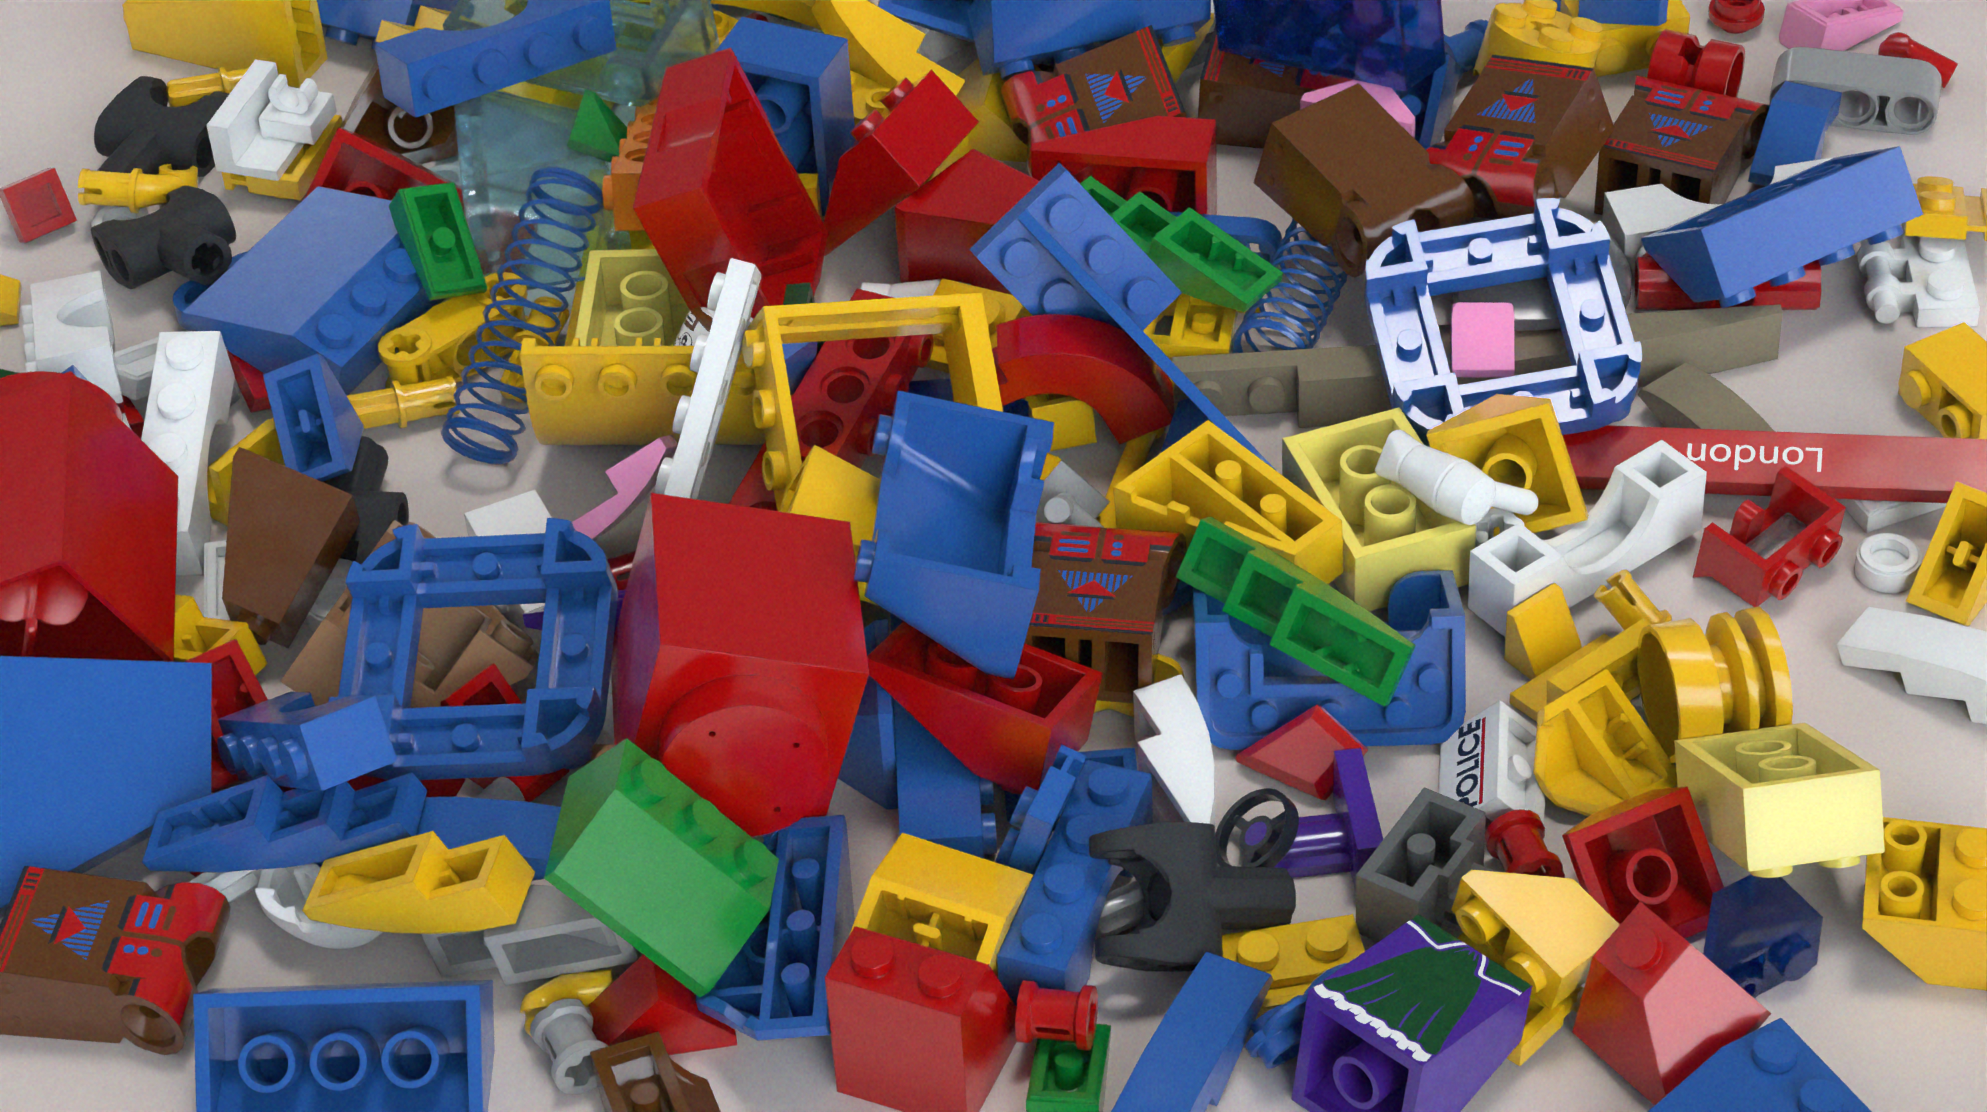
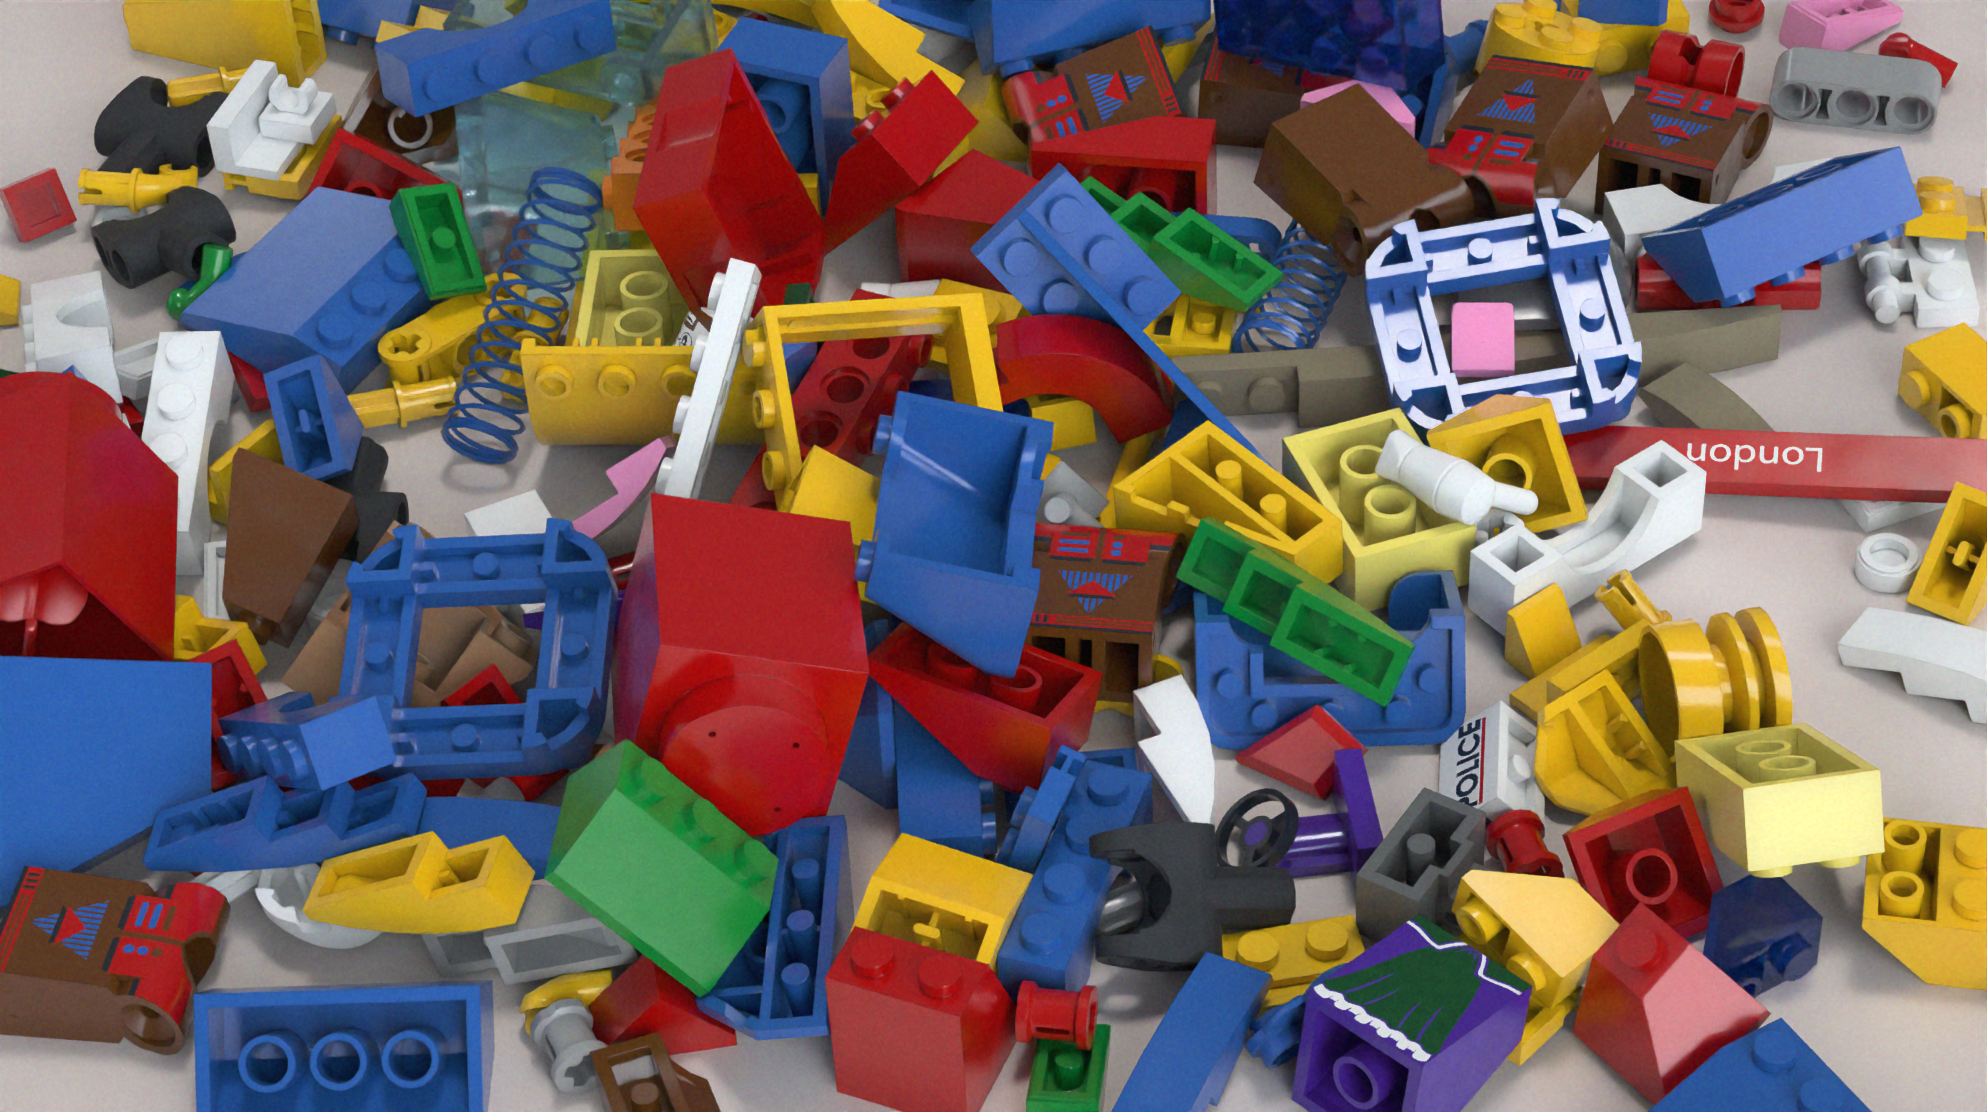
(214, 263): none -> green arm
(596, 129): green slope -> none
(1773, 545): red window -> none
(1793, 128): blue slope -> none

